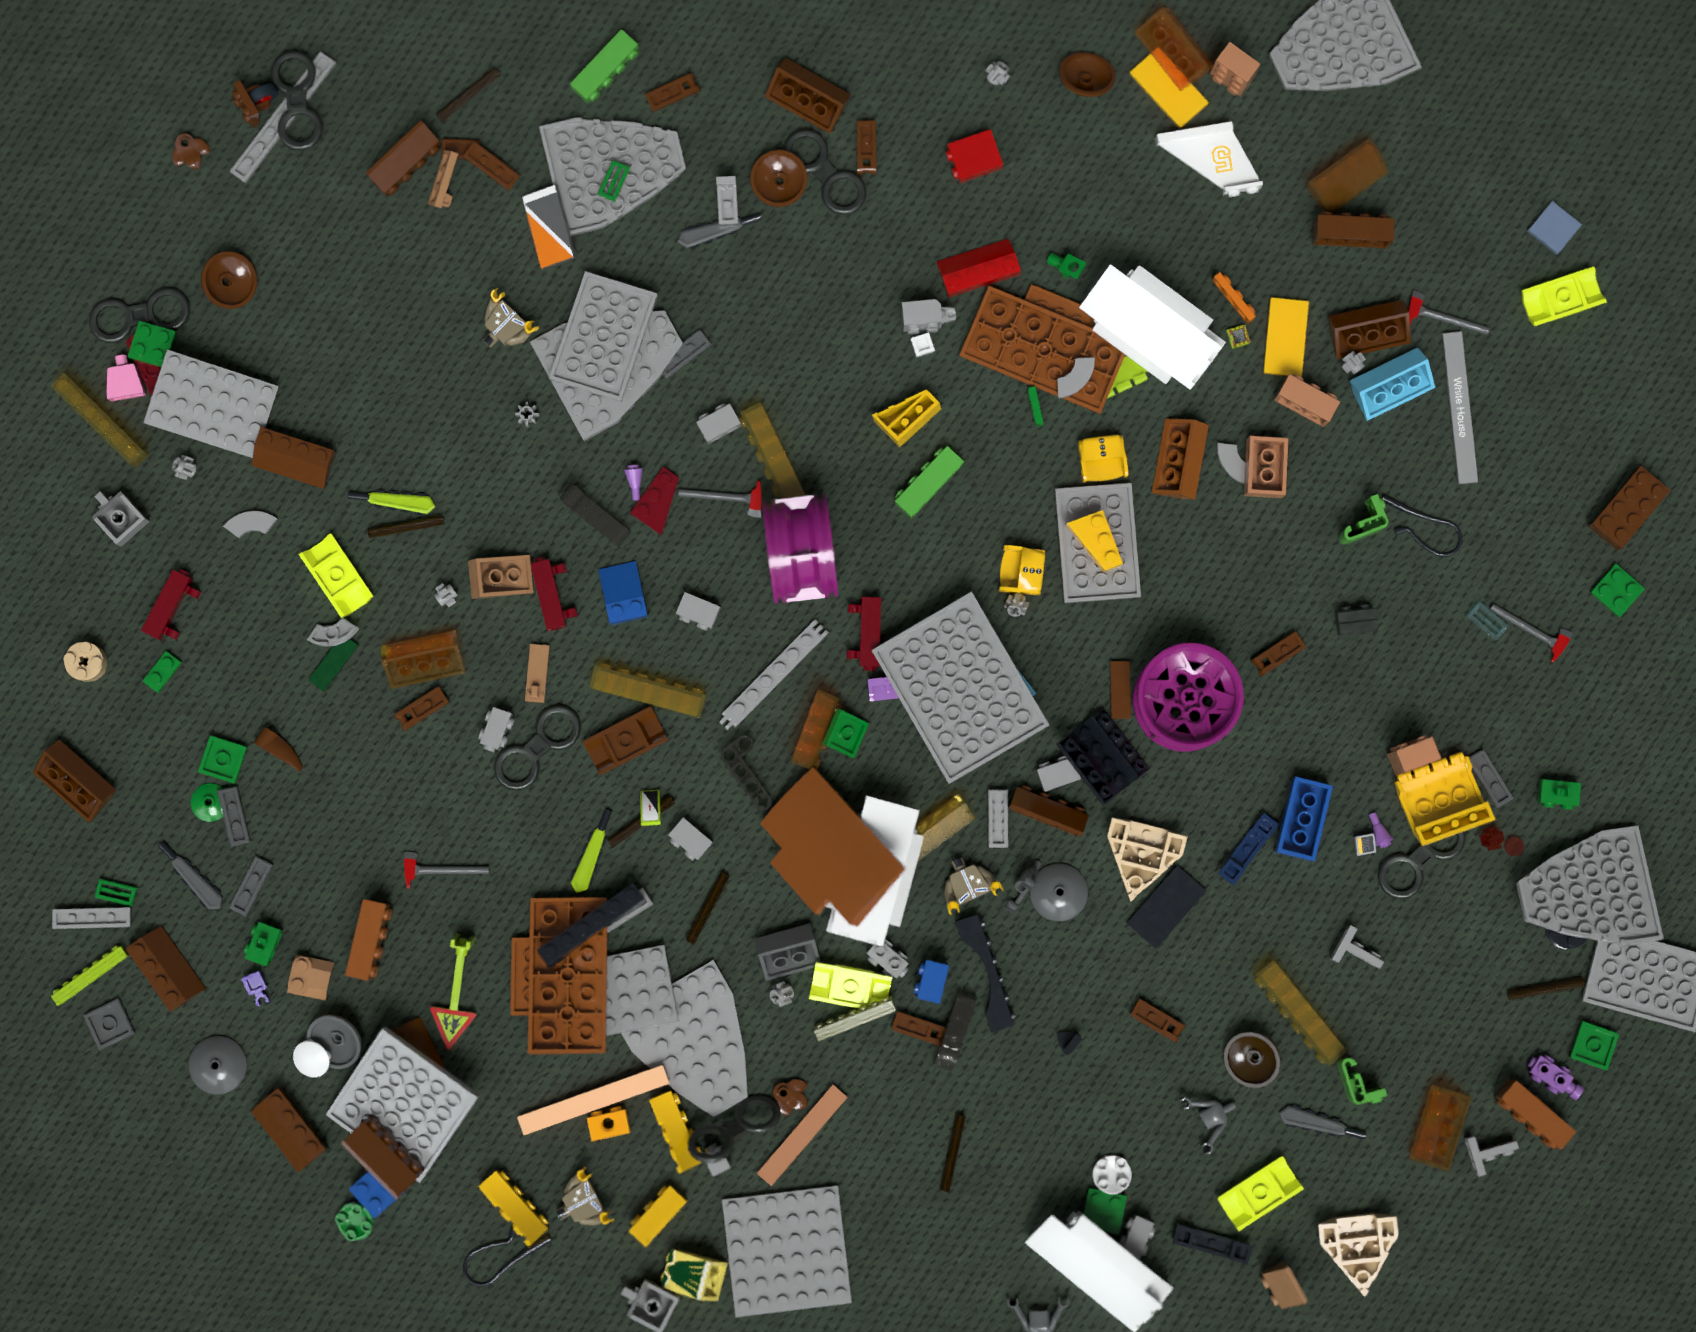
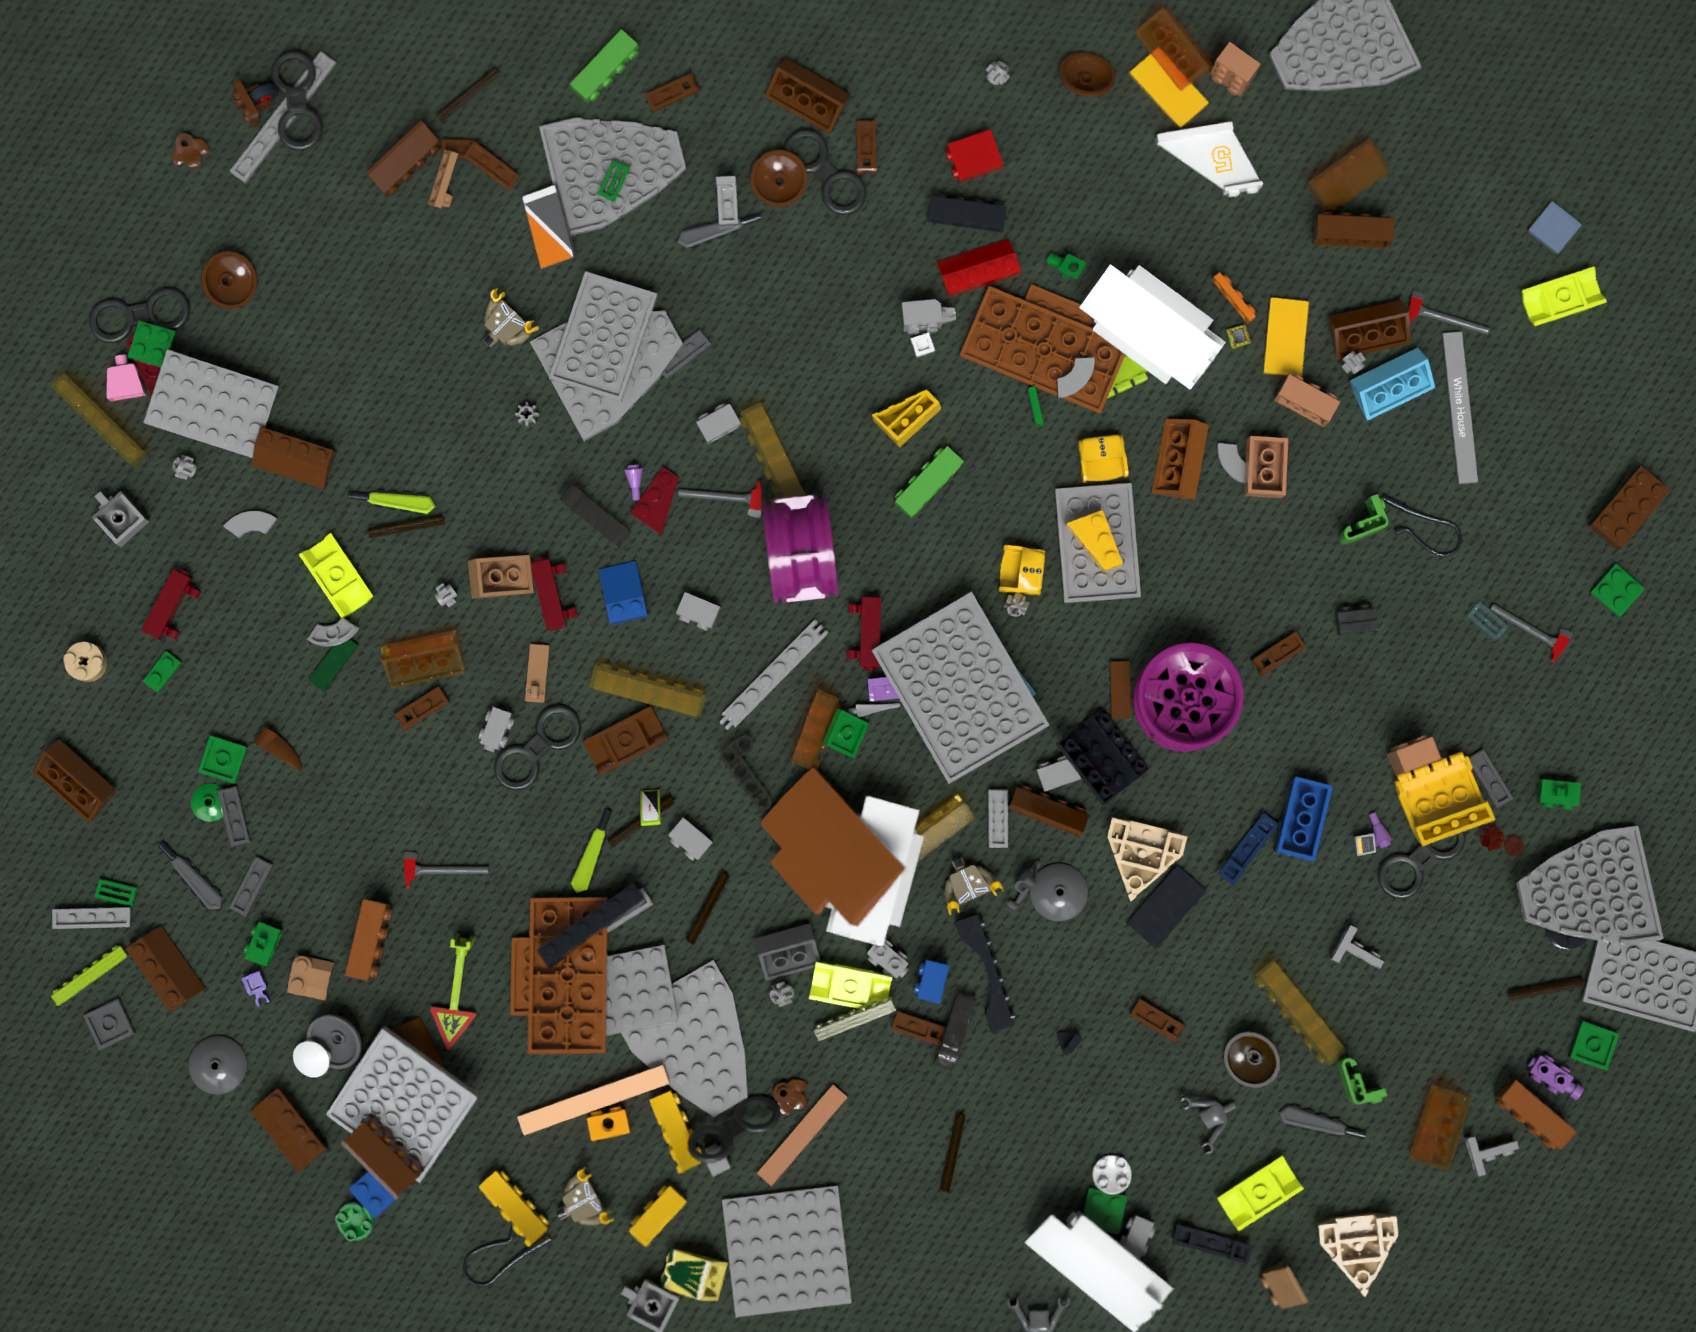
(865, 709): none -> light grey piece
(967, 213): none -> black brick

